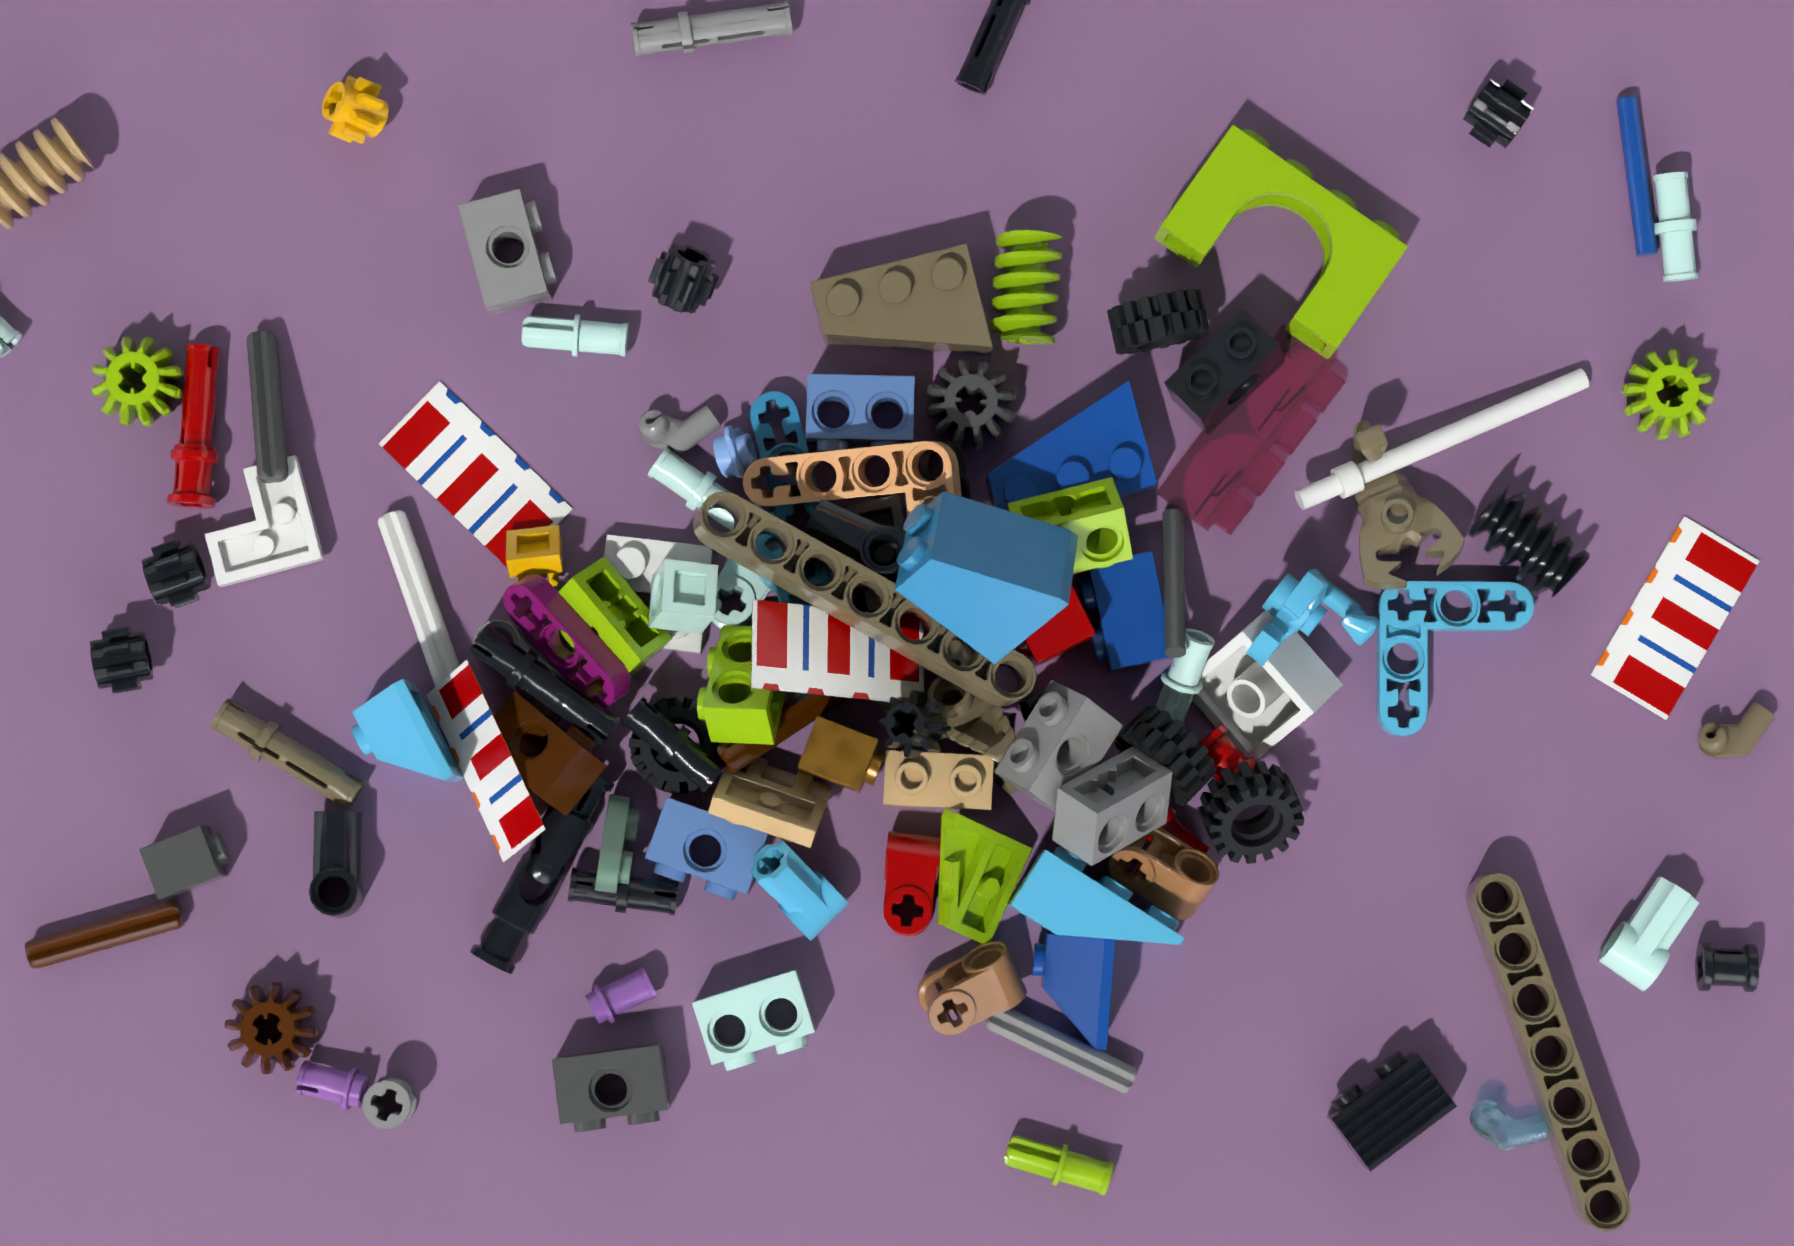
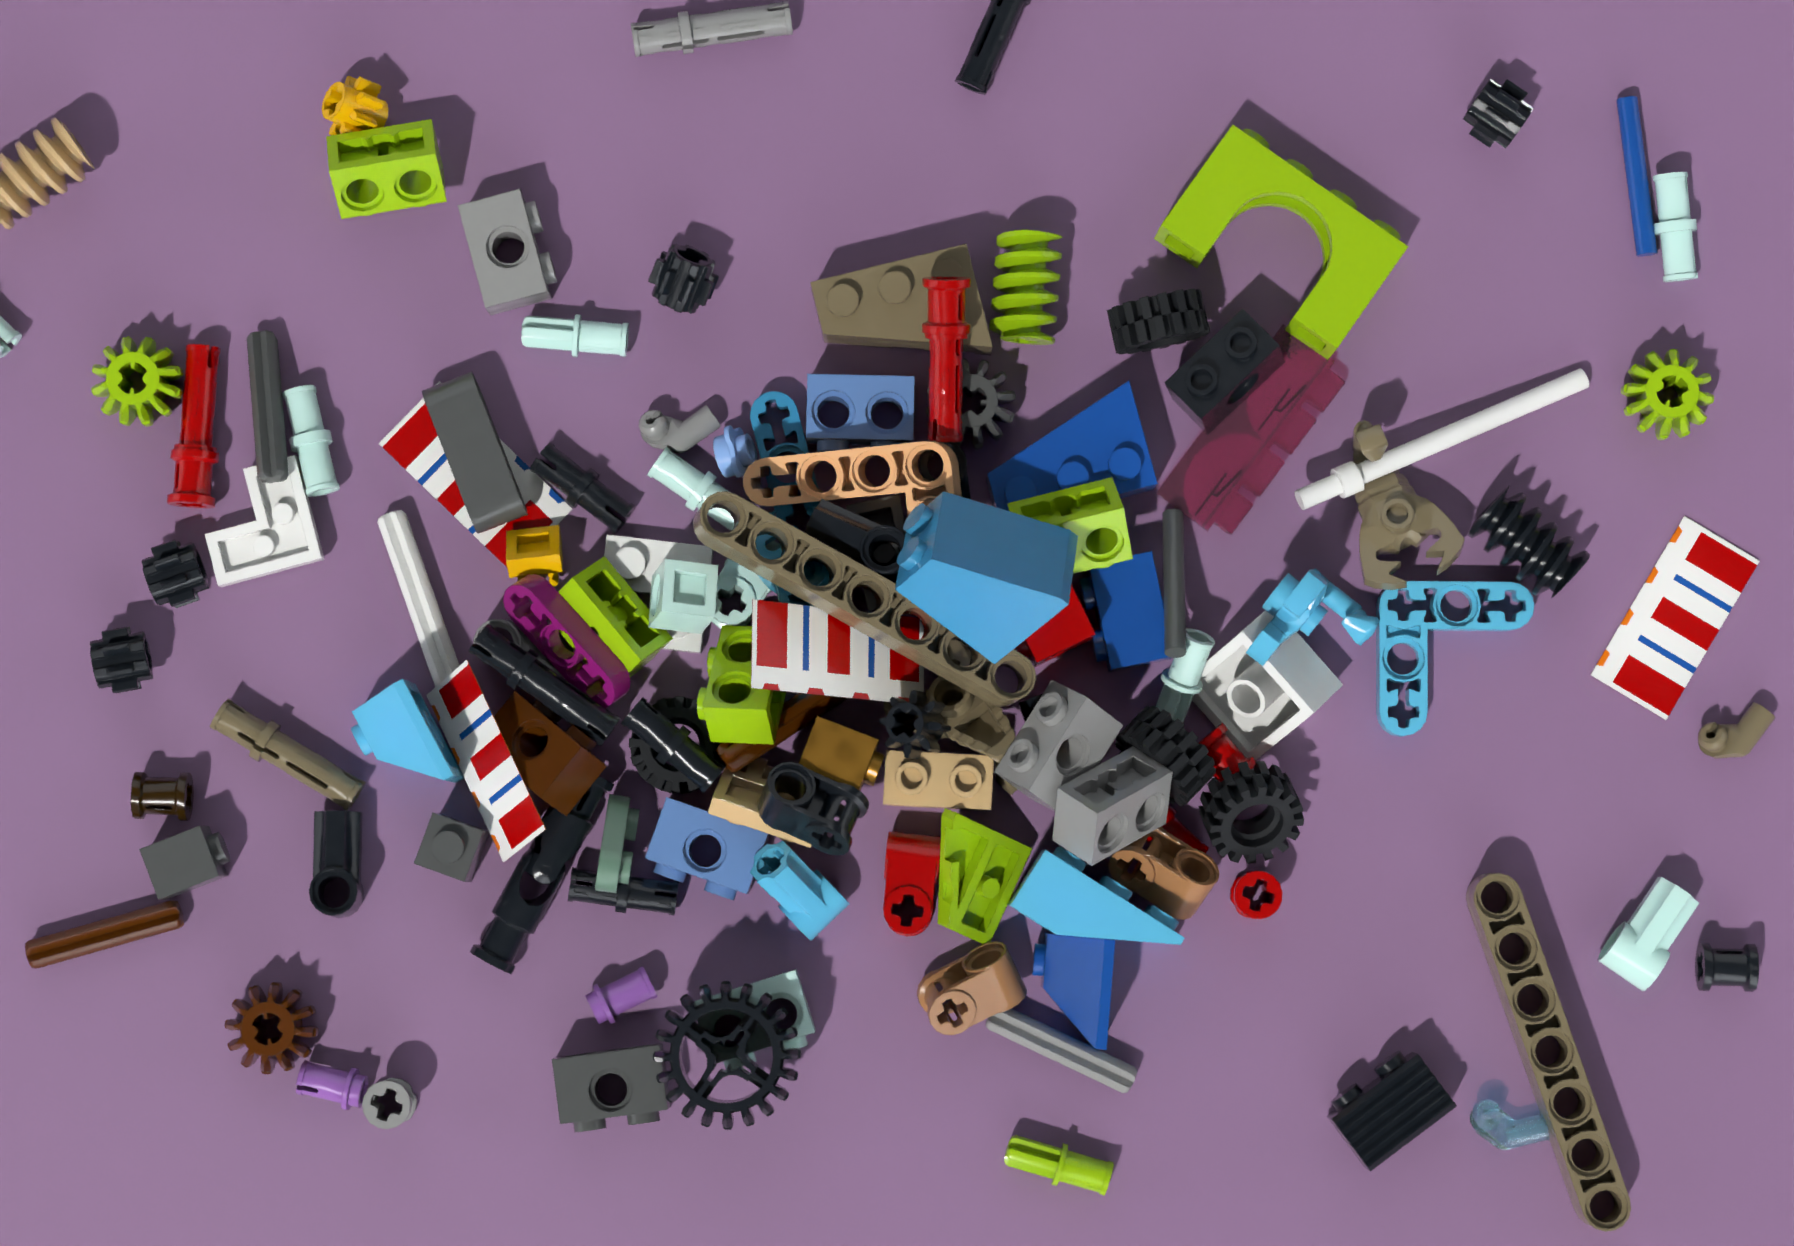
(162, 796): none -> dark brown bush
(310, 440): none -> light aqua pin
(386, 169): none -> lime brick
(451, 847): none -> dark grey brick
(474, 452): none -> dark grey beam
(582, 488): none -> black pin
(689, 1028): none -> black gear
(813, 809): none -> black piece
(946, 333): none -> red pin
(1269, 885): none -> red bush

